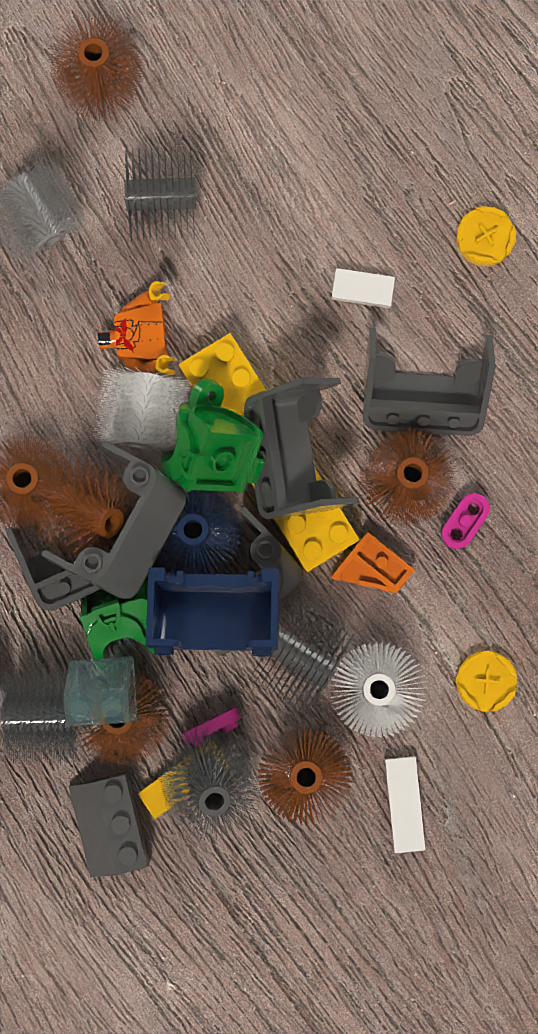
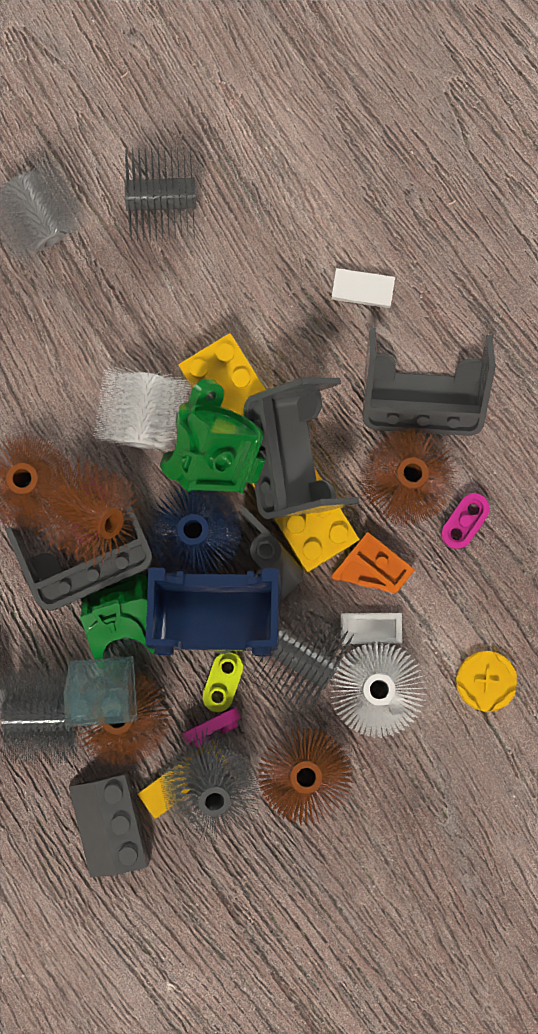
(96, 67): dark orange piece -> none
(141, 333): orange torso -> none
(142, 536): dark grey windscreen -> none
(222, 682): none -> neon yellow plate
(371, 628): none -> white tile
(404, 804): white tile -> none
(485, 236): yellow tile -> none

